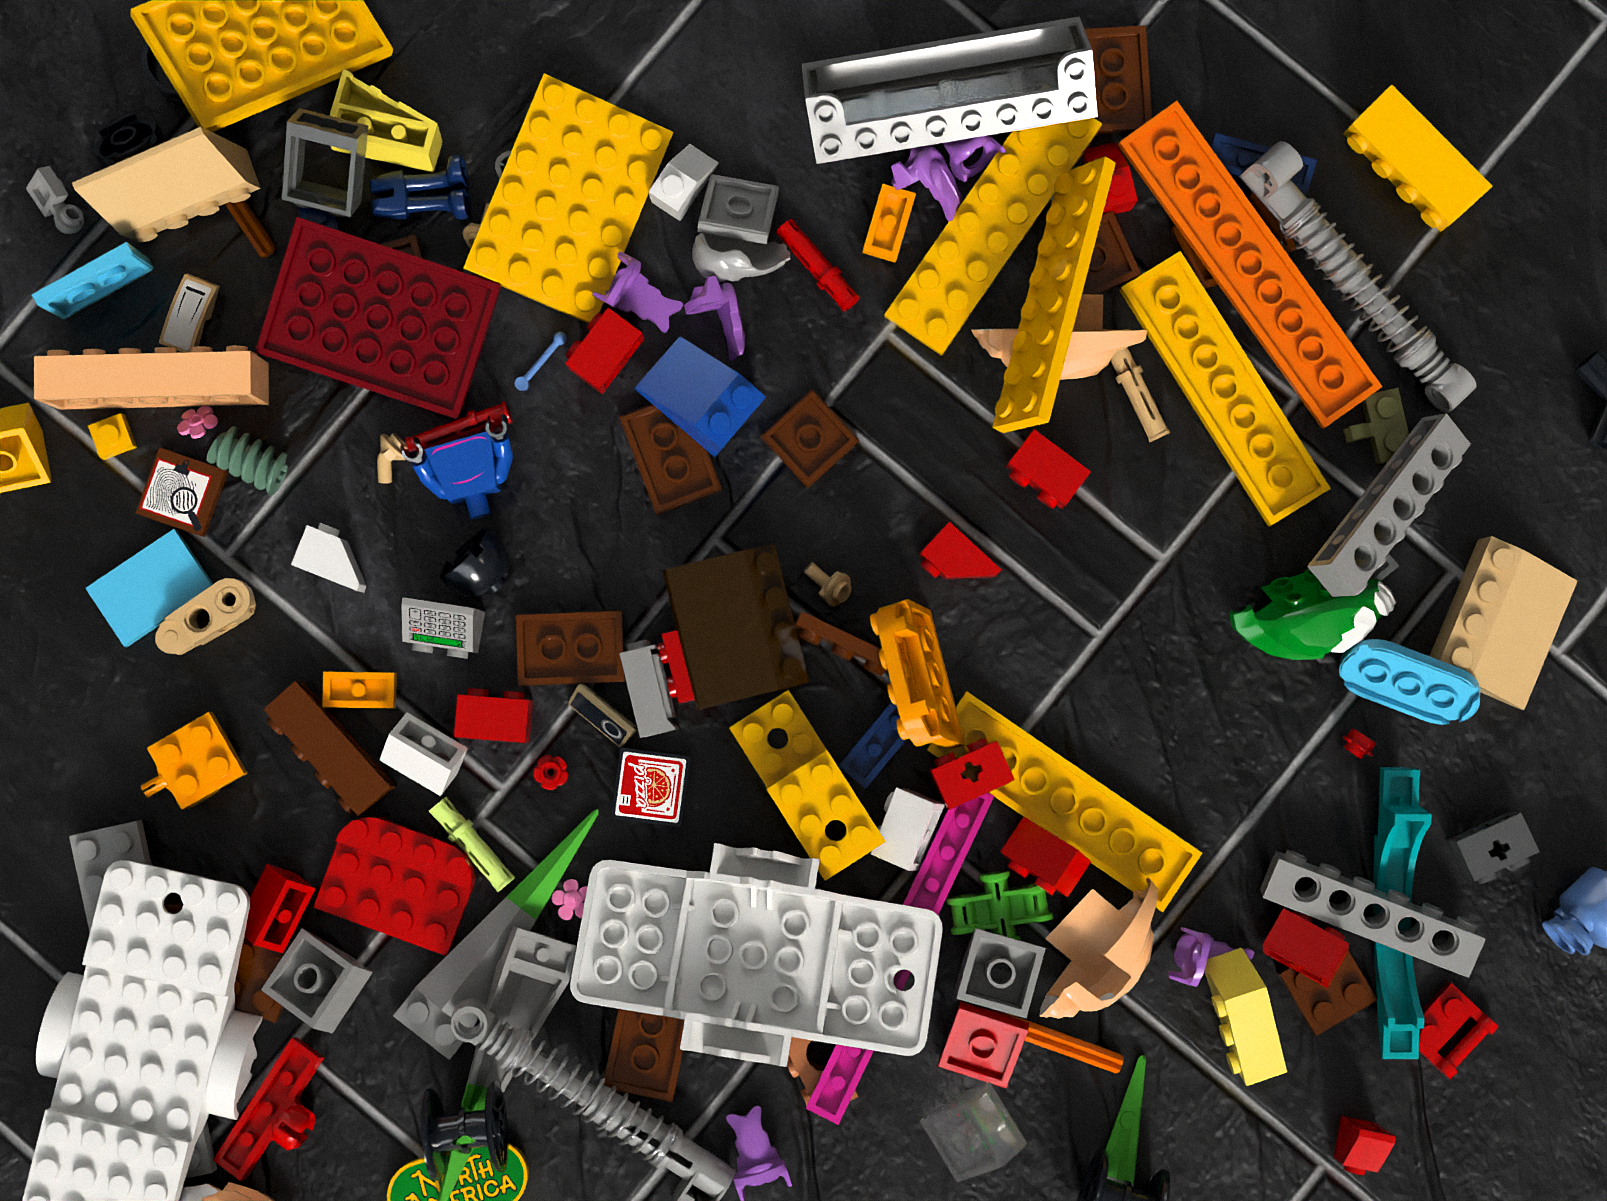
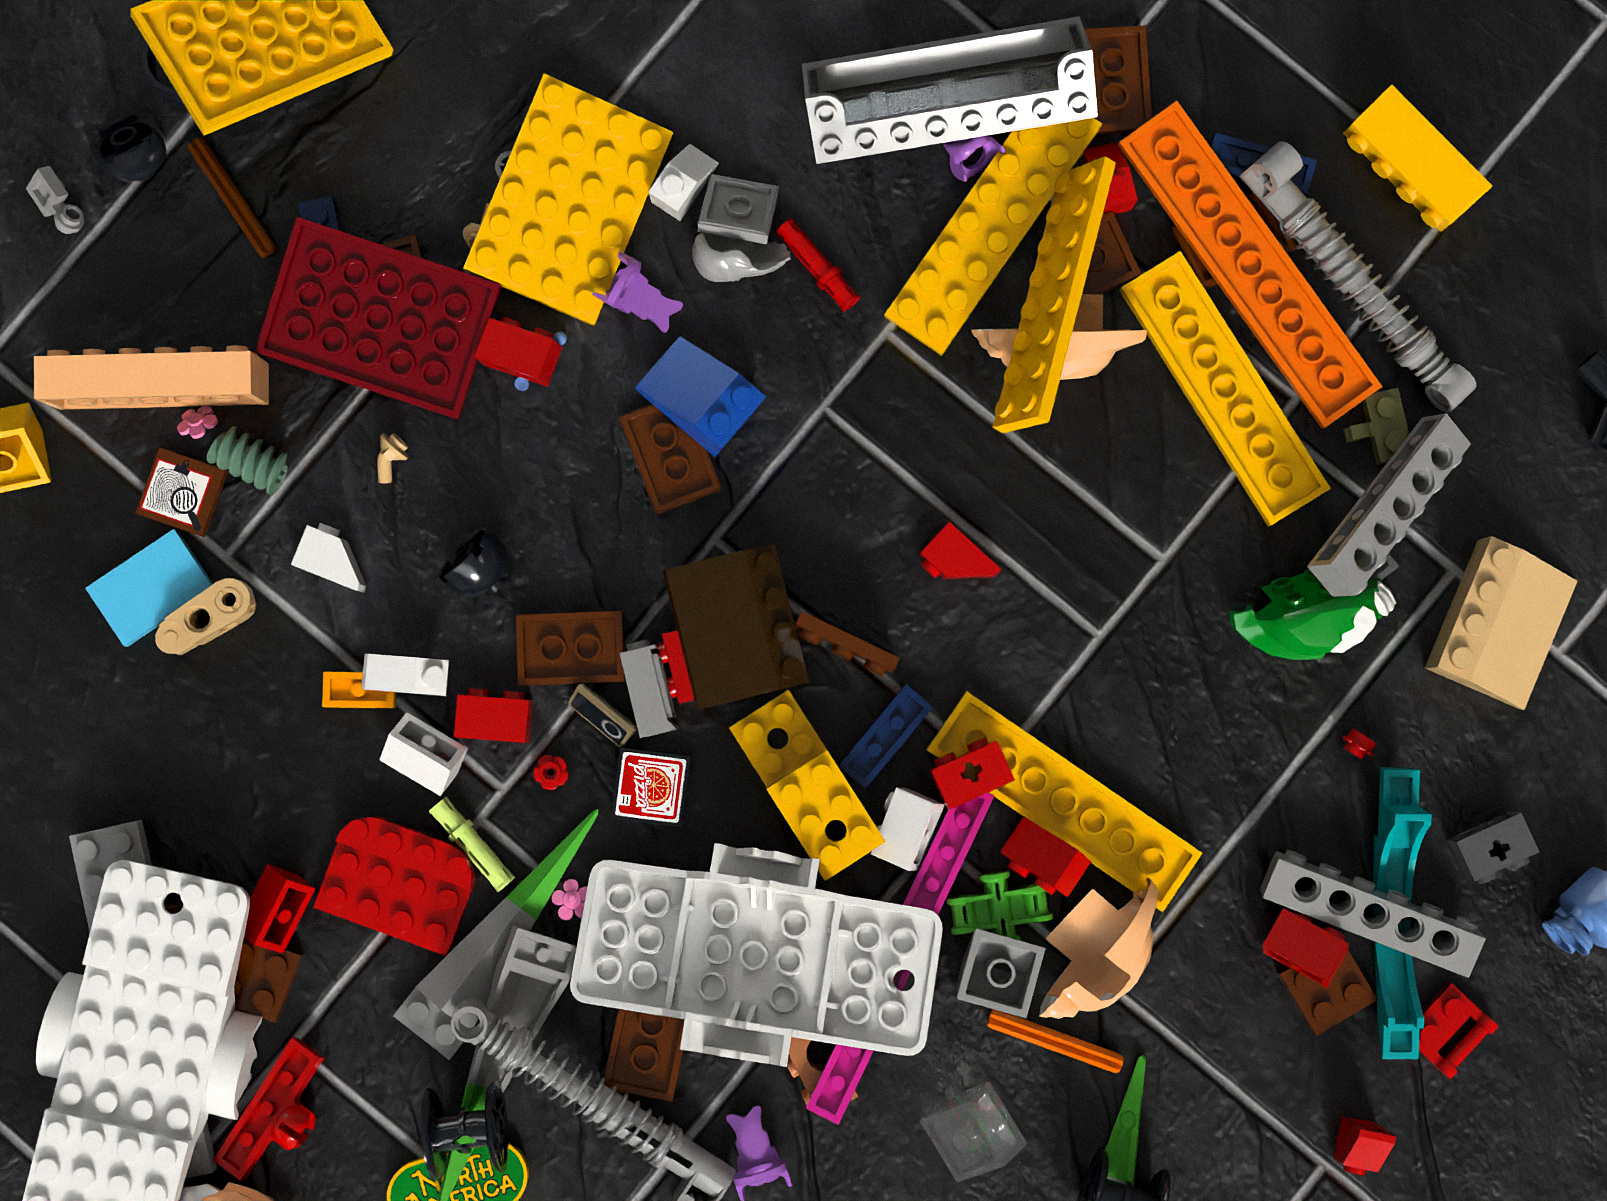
(93, 281): medium azure tile -> none
(112, 436): yellow plate -> none
(170, 184): tan slope -> none
(188, 313): slope -> none
(194, 762): light orange plate -> none
(316, 981): light grey slope -> none
(329, 131): dark grey window -> none
(329, 748): reddish brown brick -> none
(394, 129): light yellow wedge -> none
(402, 185): dark blue piece -> none
(405, 674): none -> white slope
(441, 626): light grey slope -> none
(464, 427): red pin -> none
(465, 467): blue torso -> none
(518, 351): none -> red brick
(604, 350): red brick -> none
(724, 299): medium lavender hair -> none
(809, 438): reddish brown tile -> none
(834, 588): tan plate -> none
(889, 223): light orange plate -> none
(917, 675): light orange plate -> none
(931, 169): medium lavender hair -> none
(983, 1044): plate -> none
(1047, 470): red brick -> none
(1139, 395): tan pin -> none
(1192, 955): medium lavender hair -> none
(1245, 1017): light yellow wedge -> none
(1409, 681): medium azure tile -> none

